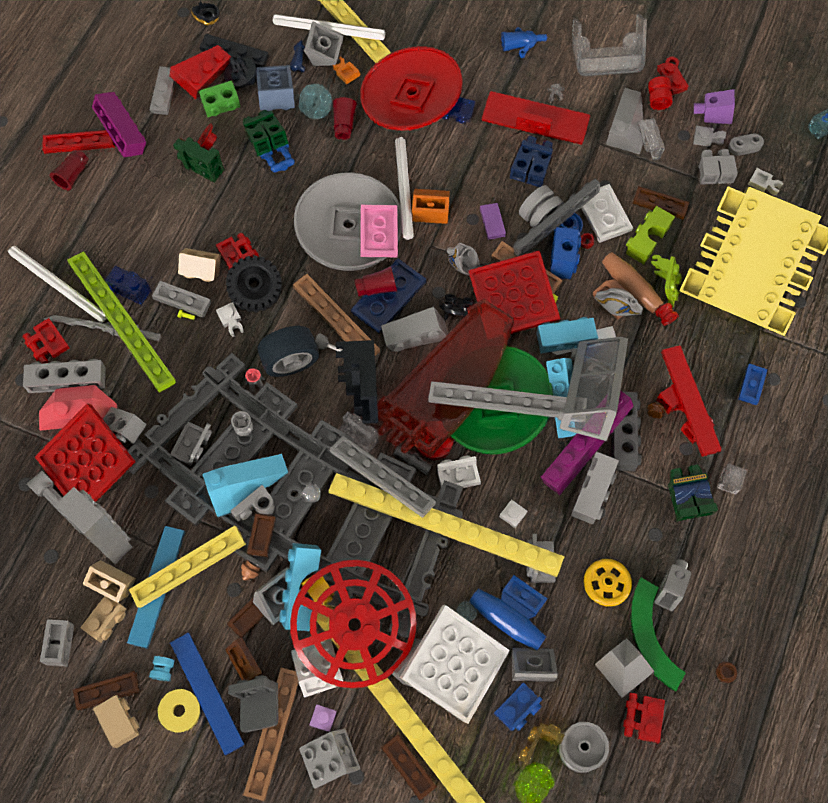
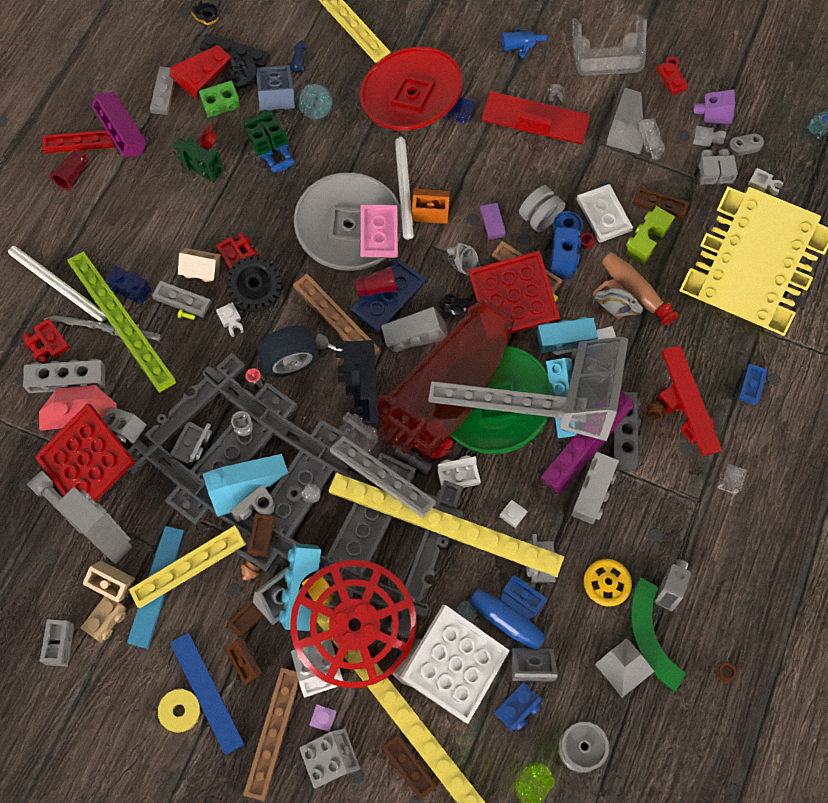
(99, 692): reddish brown tile -> none
(116, 721): tan brick -> none
(163, 673): medium azure wheel -> none
(257, 703): dark grey bracket -> none
(322, 45): light grey slope -> none
(337, 27): white axle -> none
(343, 117): dark red plant -> none
(346, 72): orange plate -> none
(535, 155): dark blue hips -> none
(548, 733): clear yellow bracket -> none
(560, 215): dark grey plate -> none
(650, 719): red plate -> none
(660, 93): red wheel -> none
(670, 272): lime plate -> none
(691, 494): dark green hips -> none

